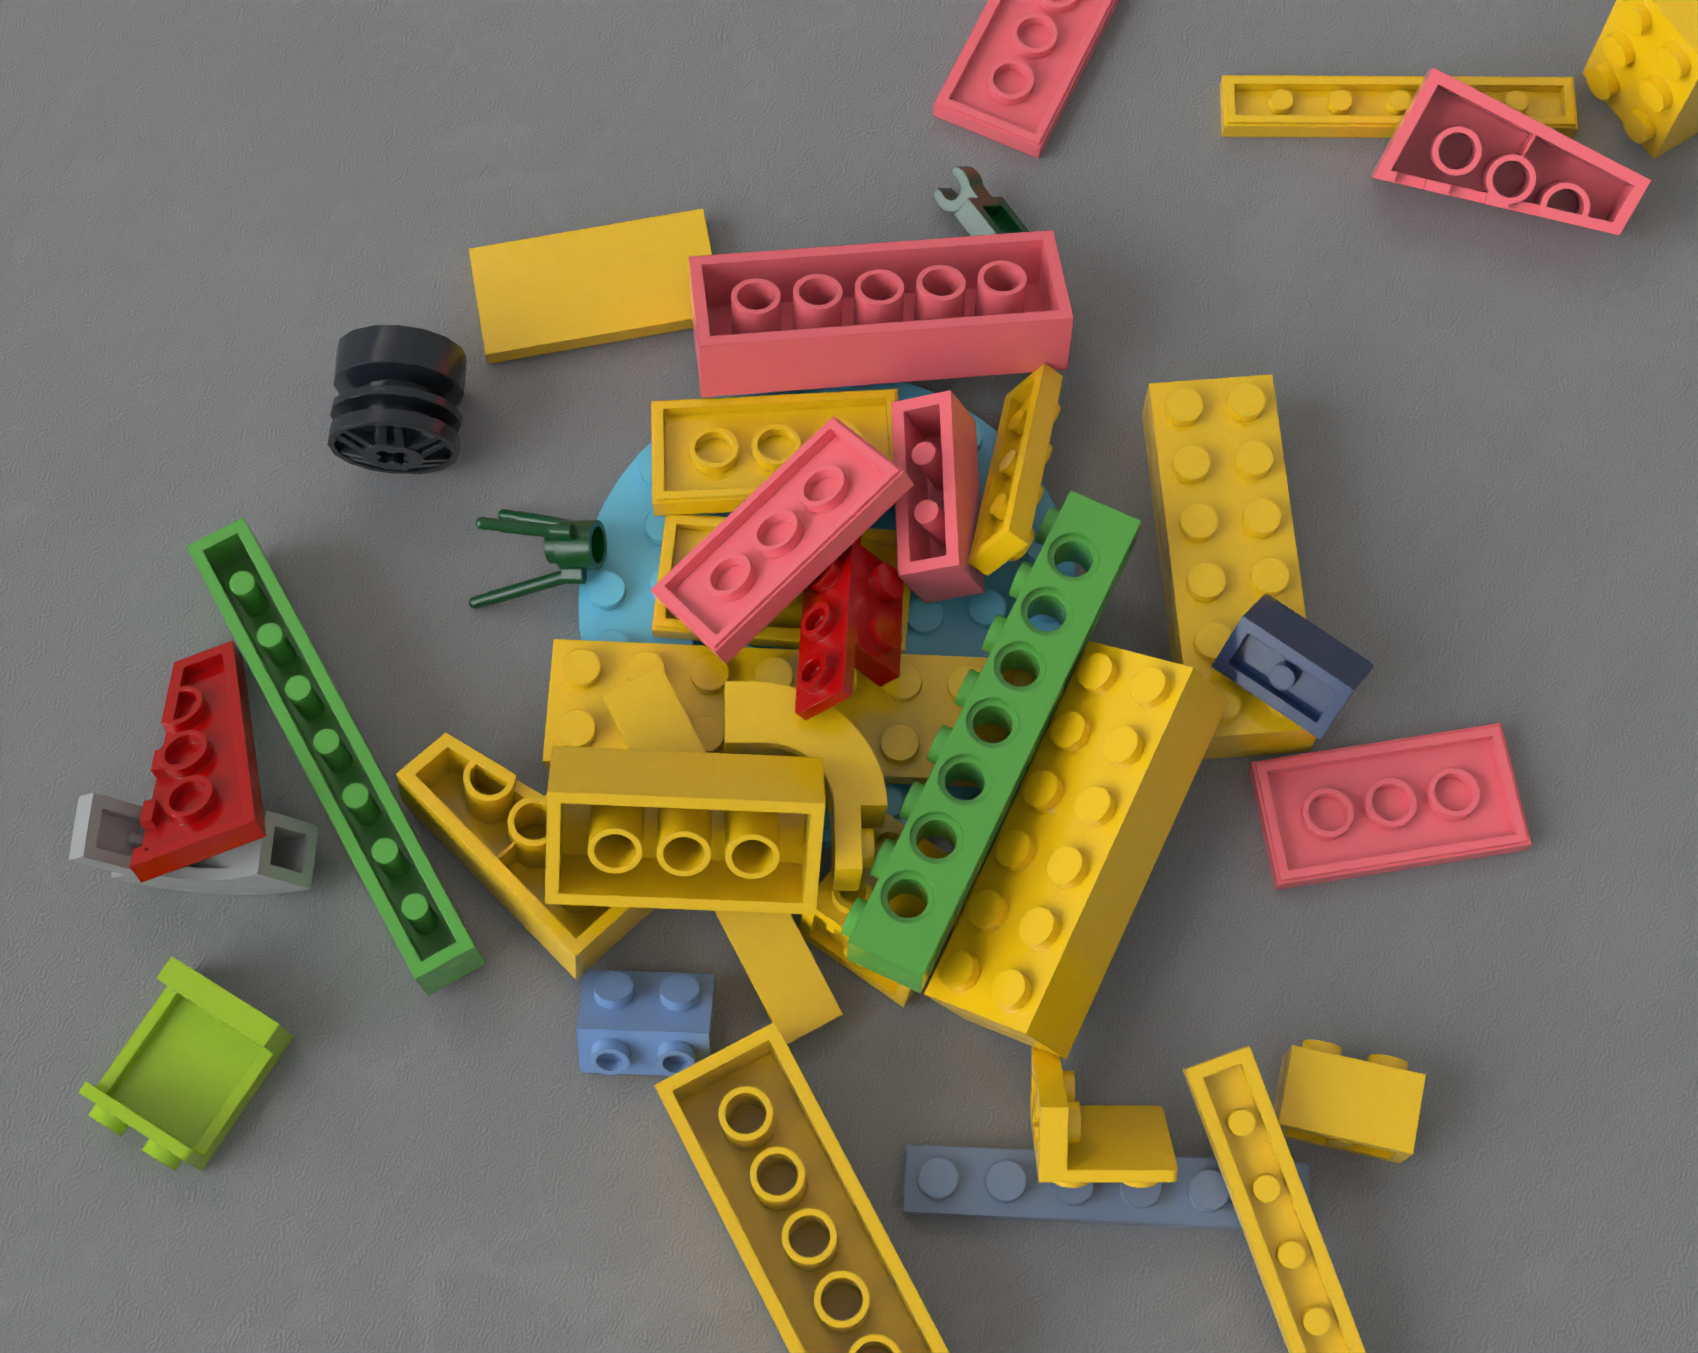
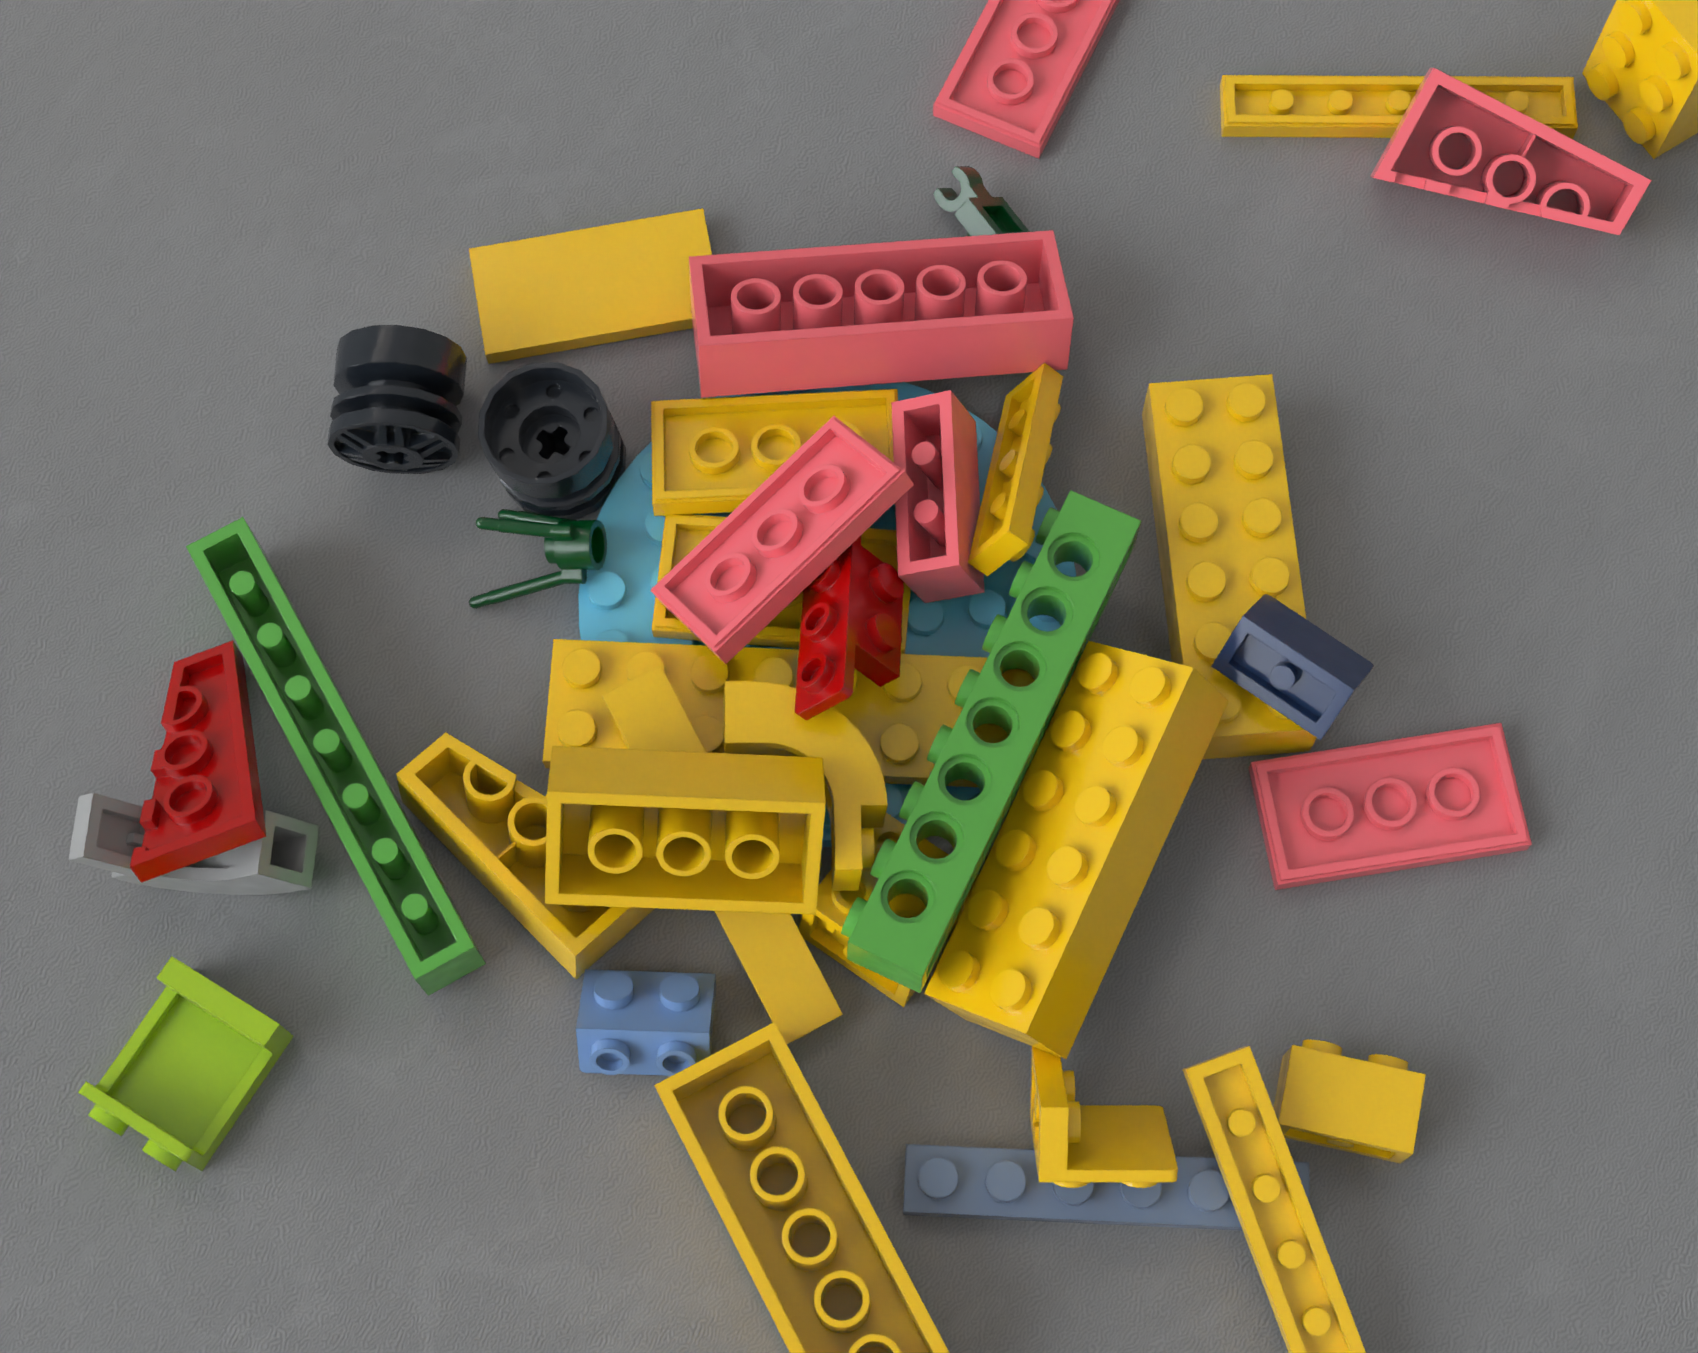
(546, 412): none -> black wheel

